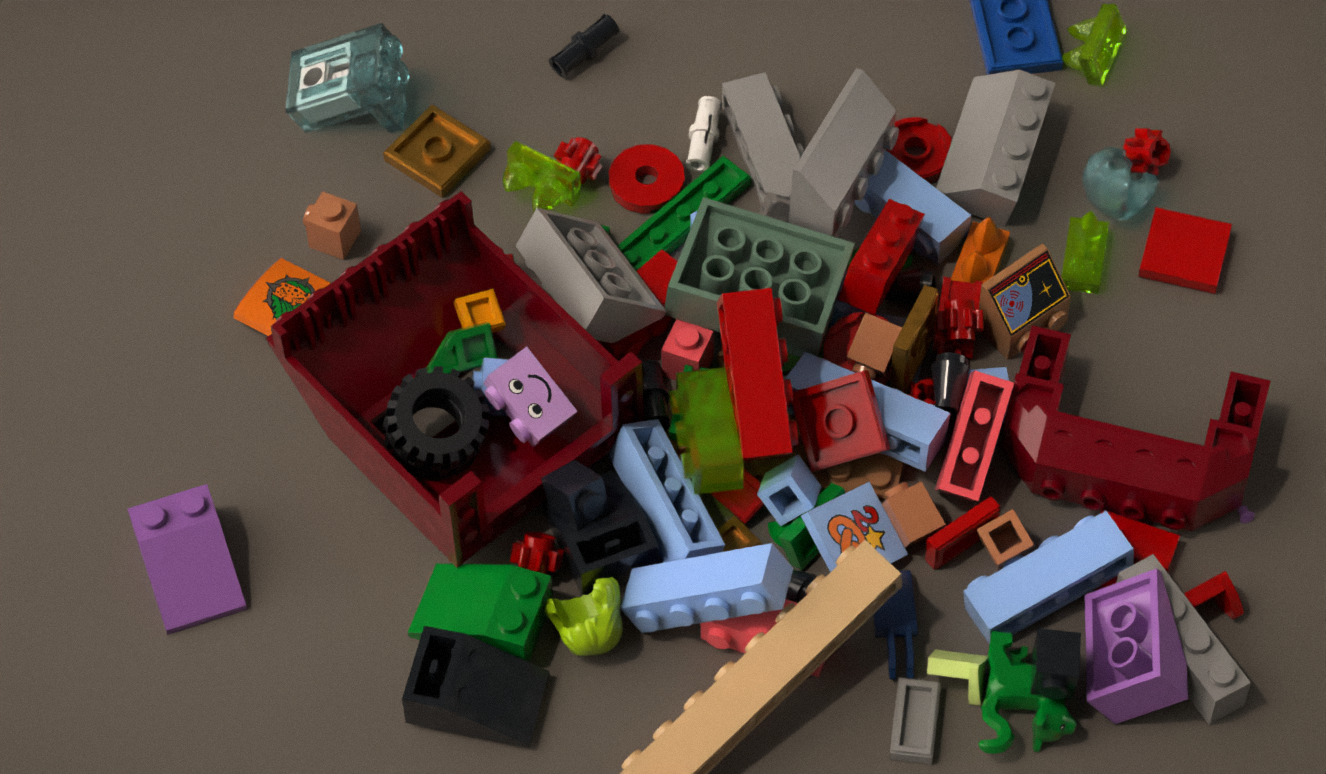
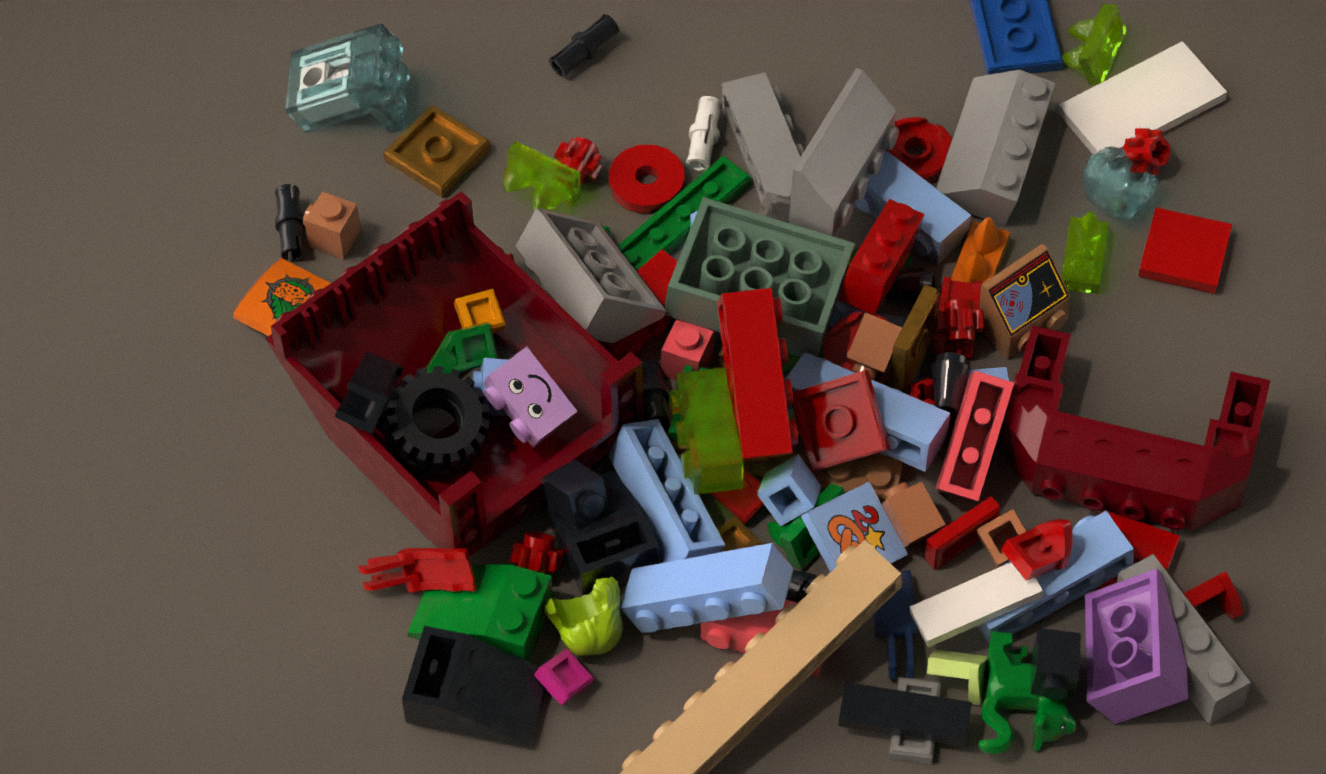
(187, 559): medium lavender slope -> none
(290, 222): none -> black pin
(369, 392): none -> black window
(422, 570): none -> red arm
(564, 677): none -> dark pink tile
(905, 714): none -> black tile
(973, 603): none -> white tile
(1041, 549): none -> red tile
(1148, 95): none -> white tile
(1246, 515): medium lavender piece -> none

